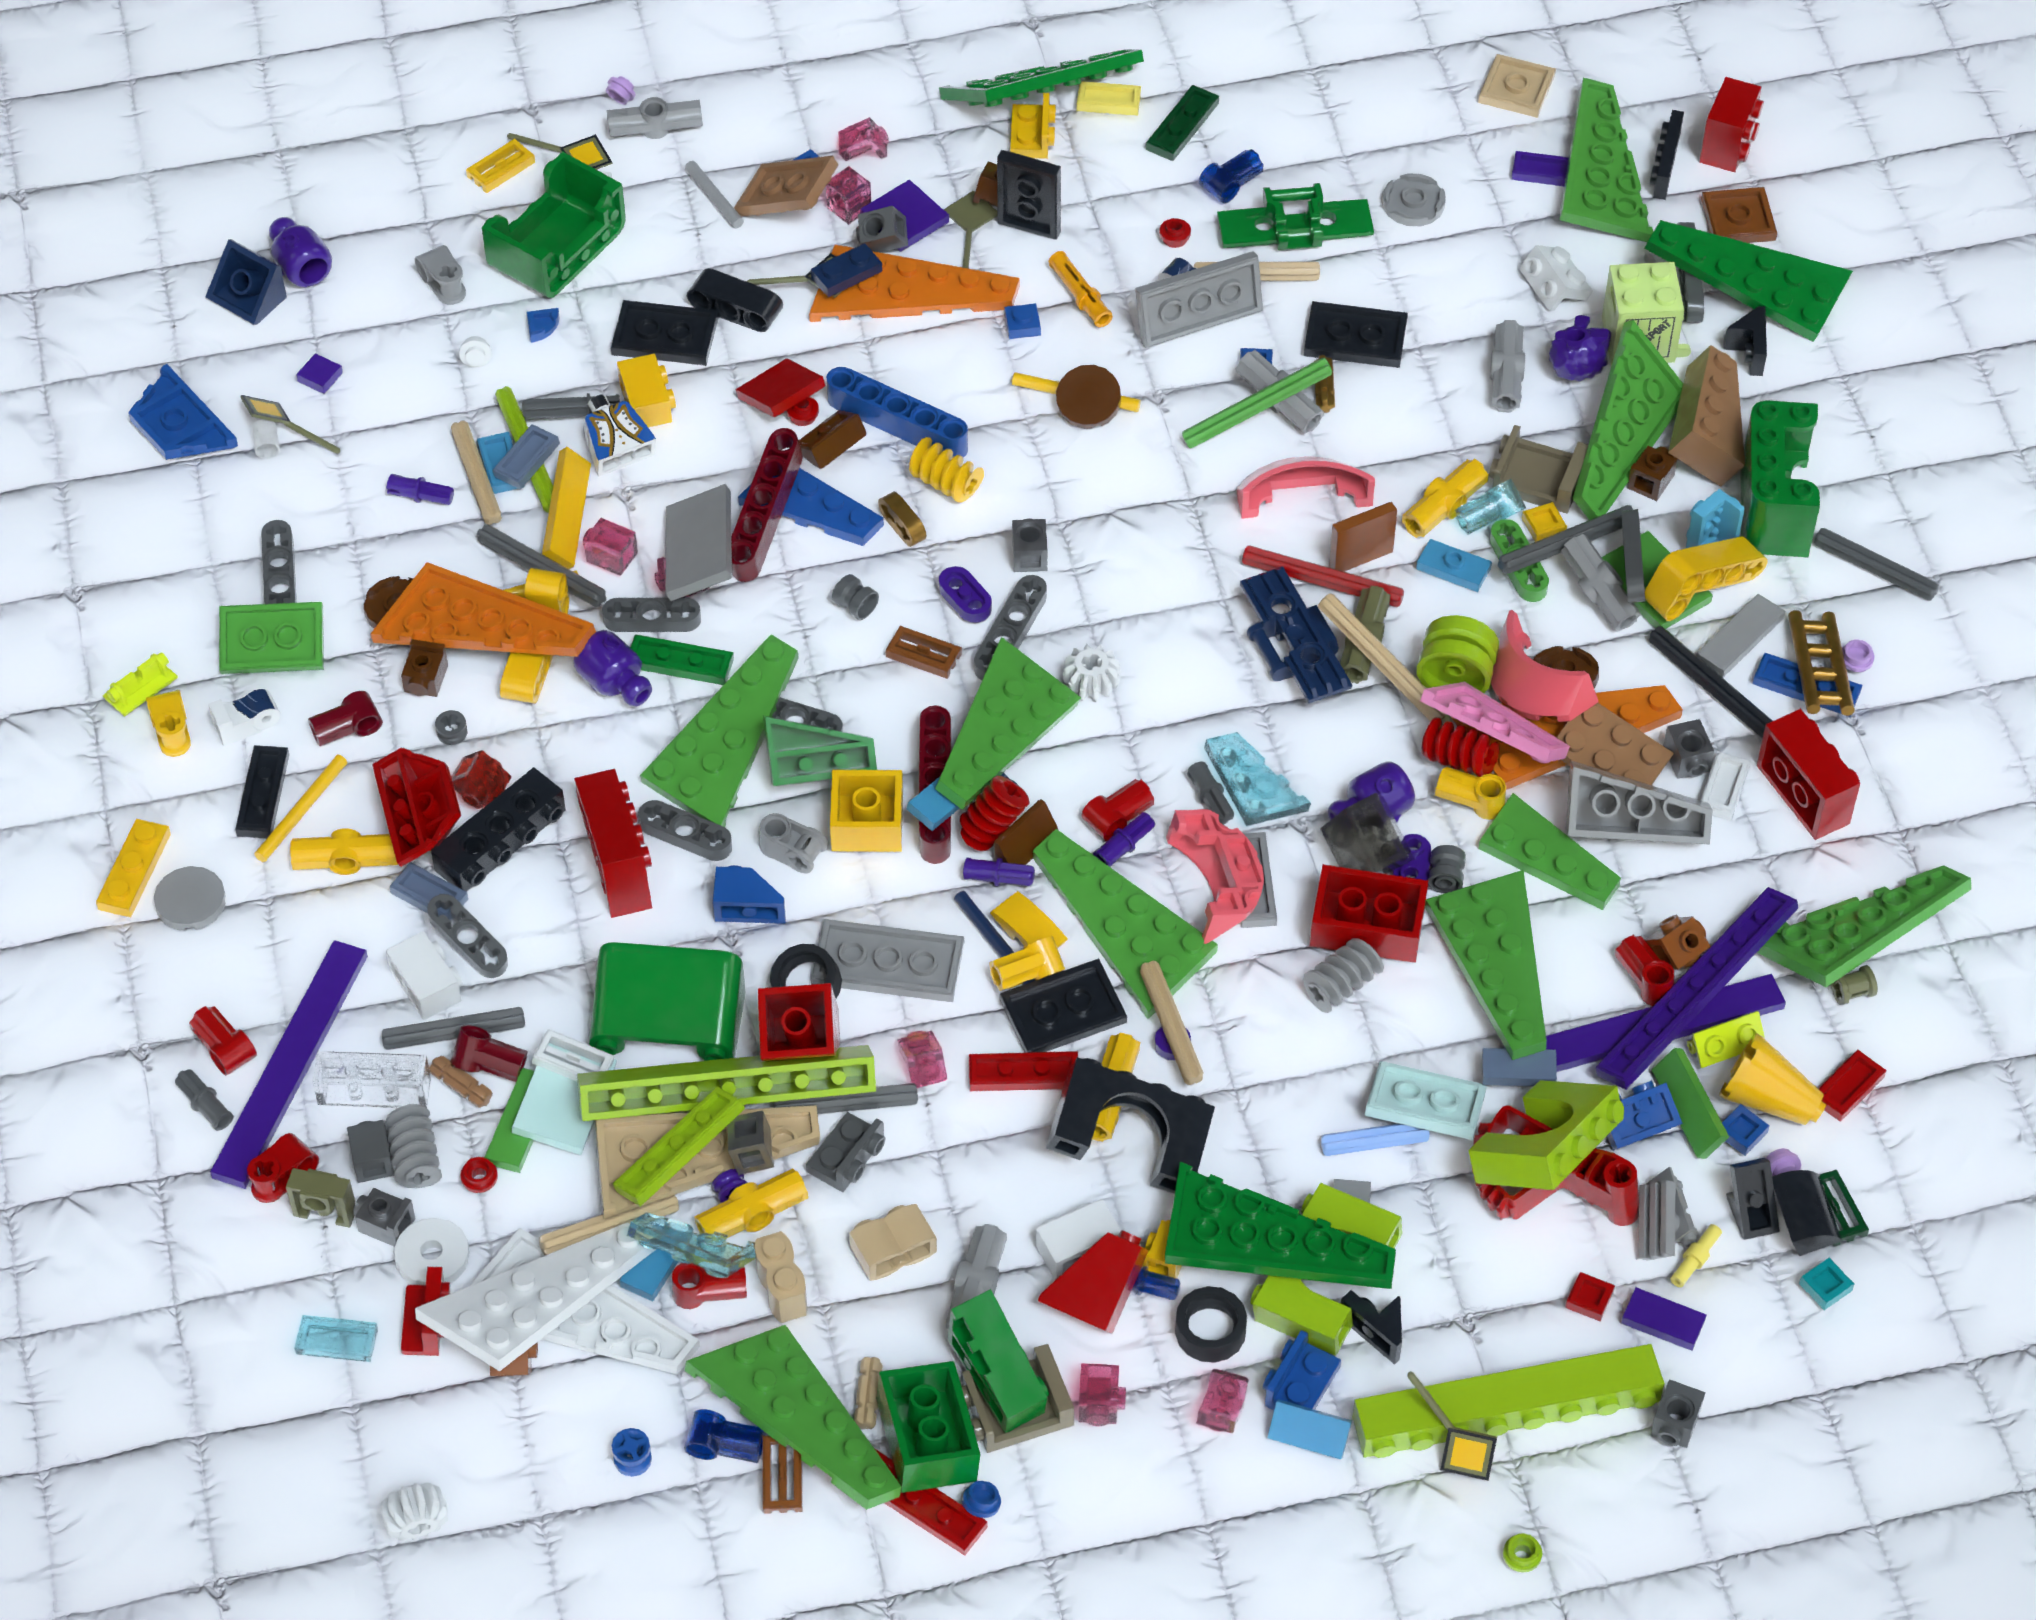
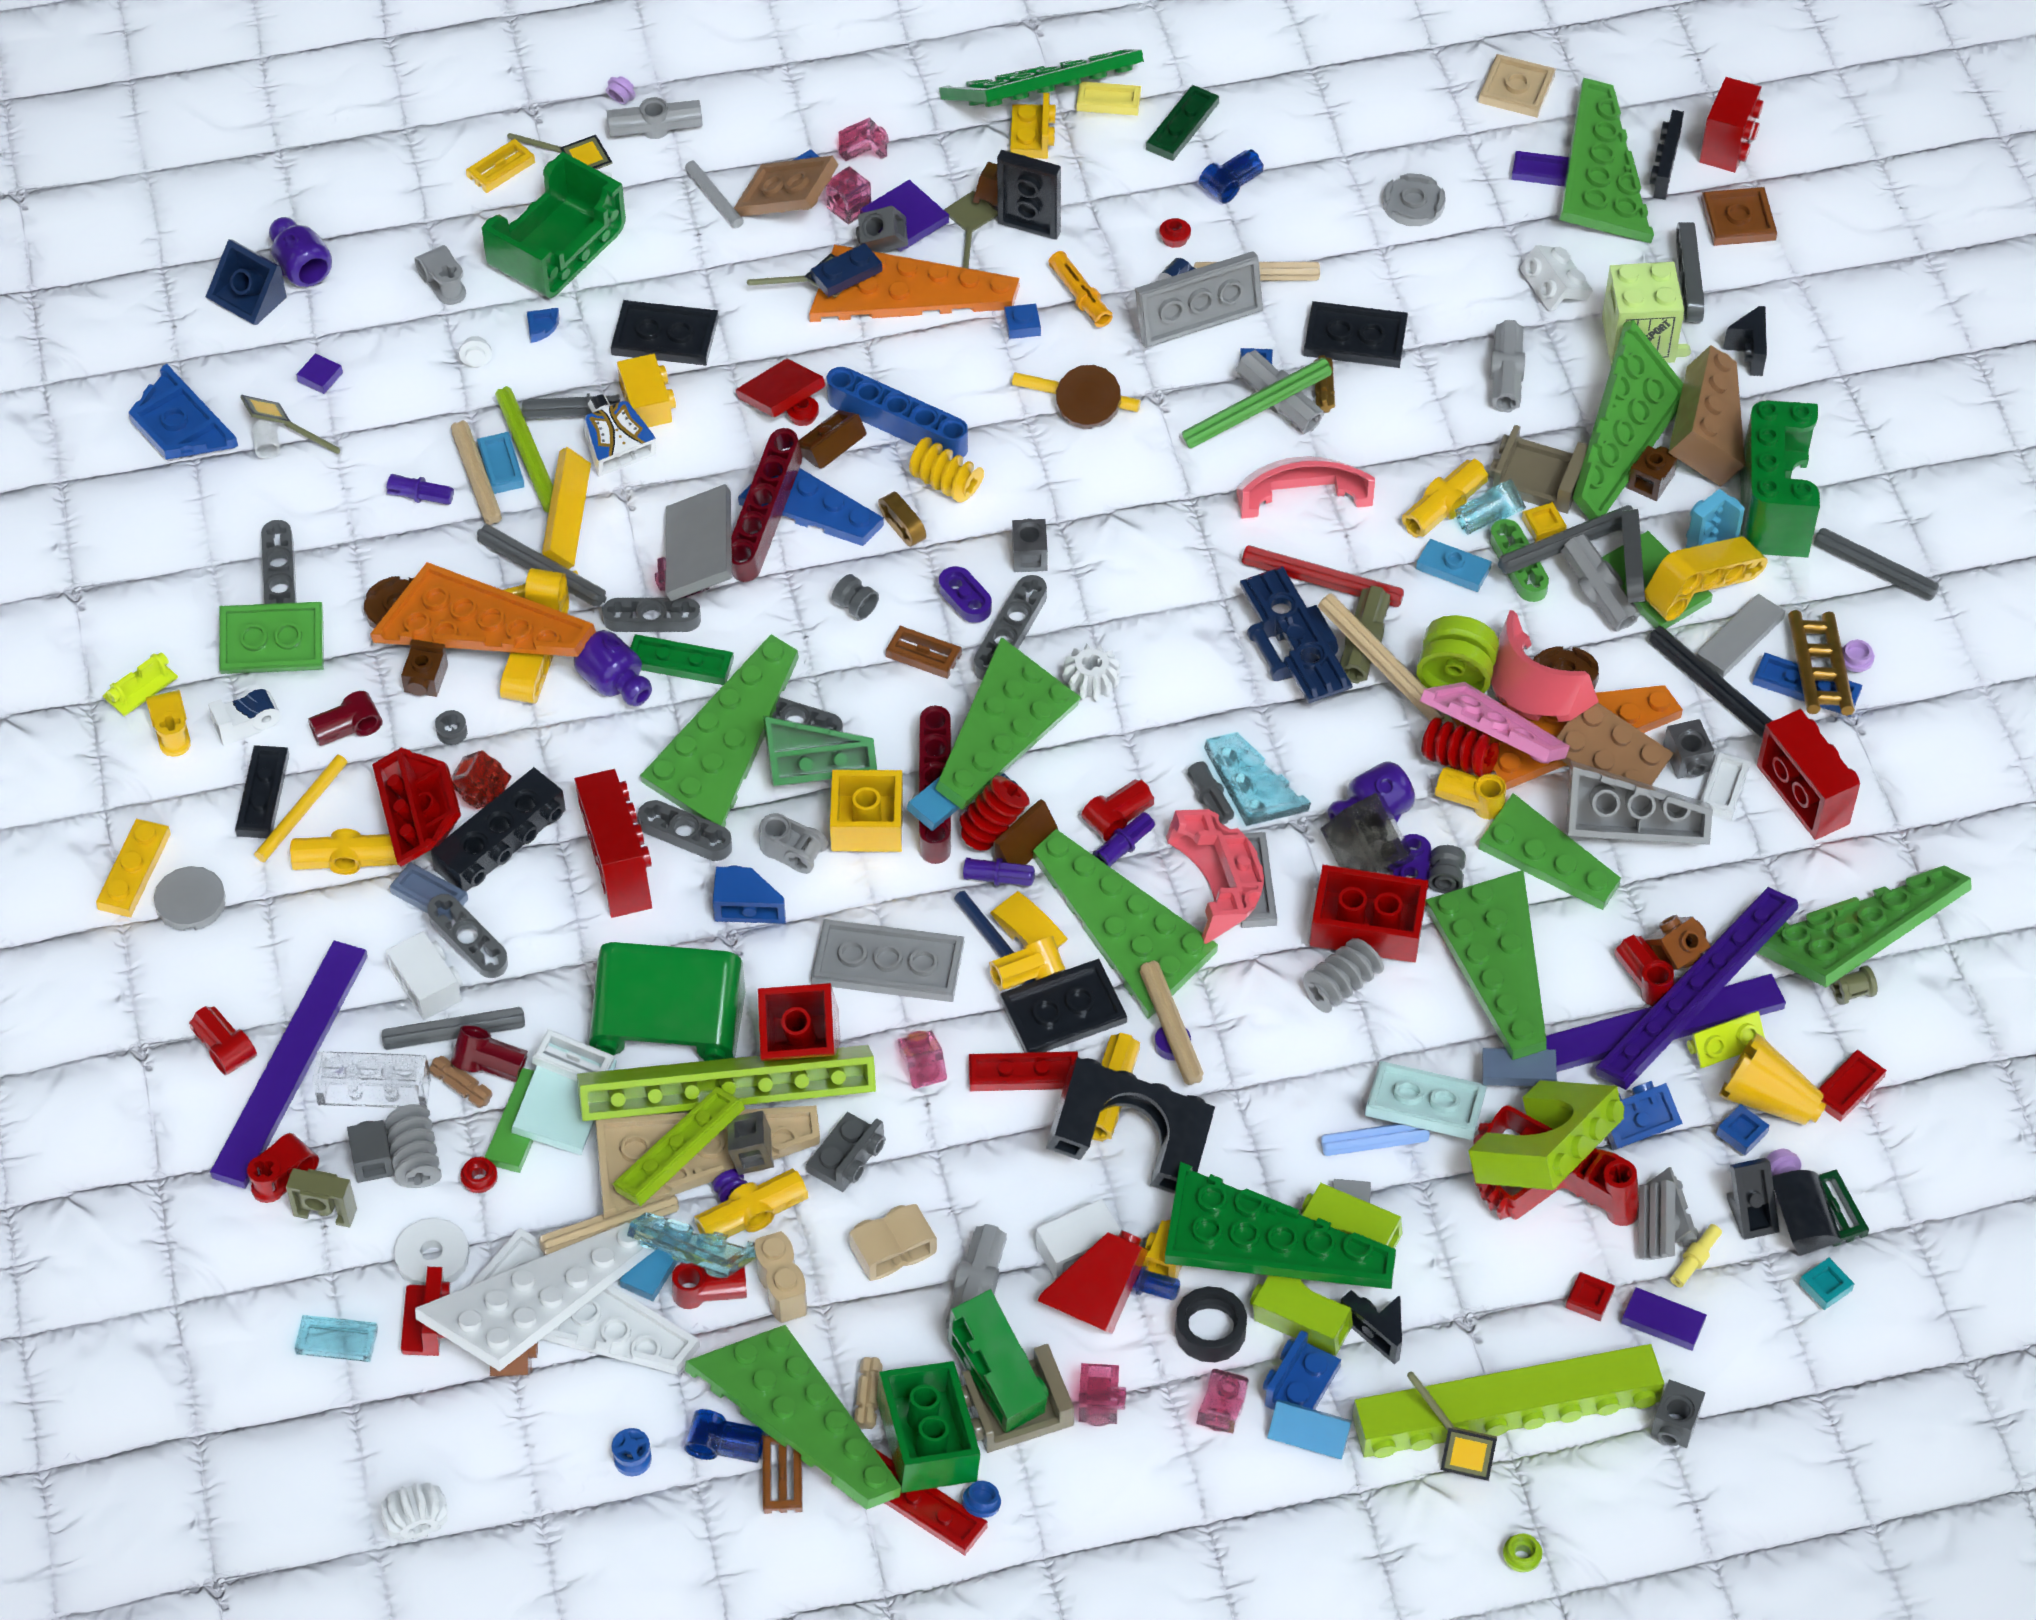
(204, 1099): dark grey axle -> none
(383, 1216): flat silver brick -> none
(526, 456): sand blue tile -> none
(610, 546): clear pink brick -> none
(735, 300): black beam -> none
(802, 954): black tyre -> none
(883, 1097): dark grey axle -> none
(1295, 230): green piece -> none
(1363, 537): dark orange tile -> none
(1580, 350): dark purple animal -> none
(1694, 1107): bright green tile -> none
(1791, 287): green wing -> none

